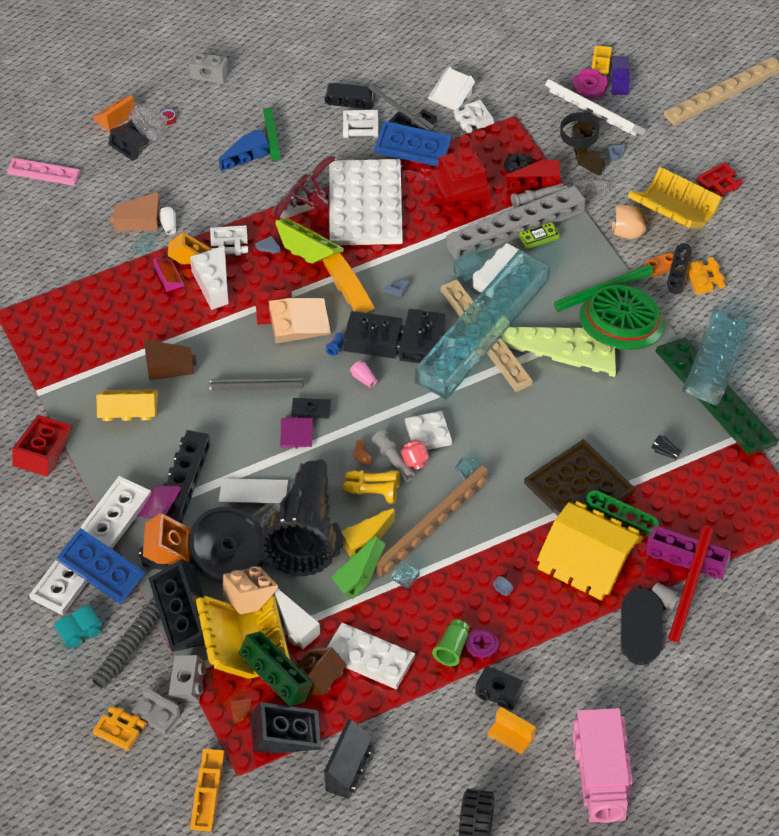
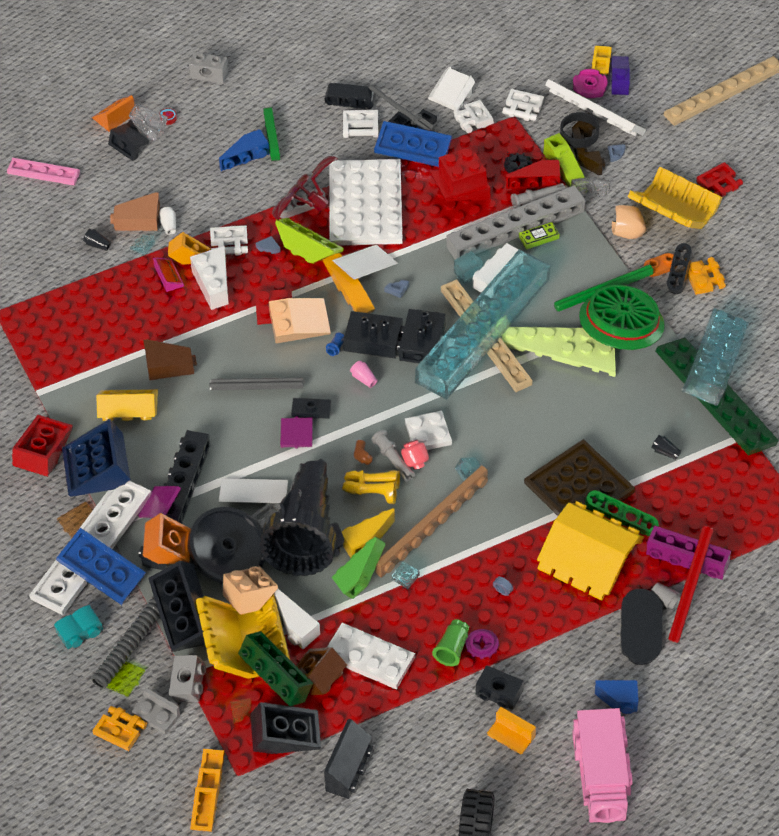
(75, 518): none -> clear orange piece
(96, 239): none -> black cone
(96, 461): none -> dark blue slope
(126, 679): none -> clear neon green piece
(365, 262): none -> white sticker
(525, 101): none -> white plate
(558, 149): none -> lime slope
(618, 694): none -> blue slope

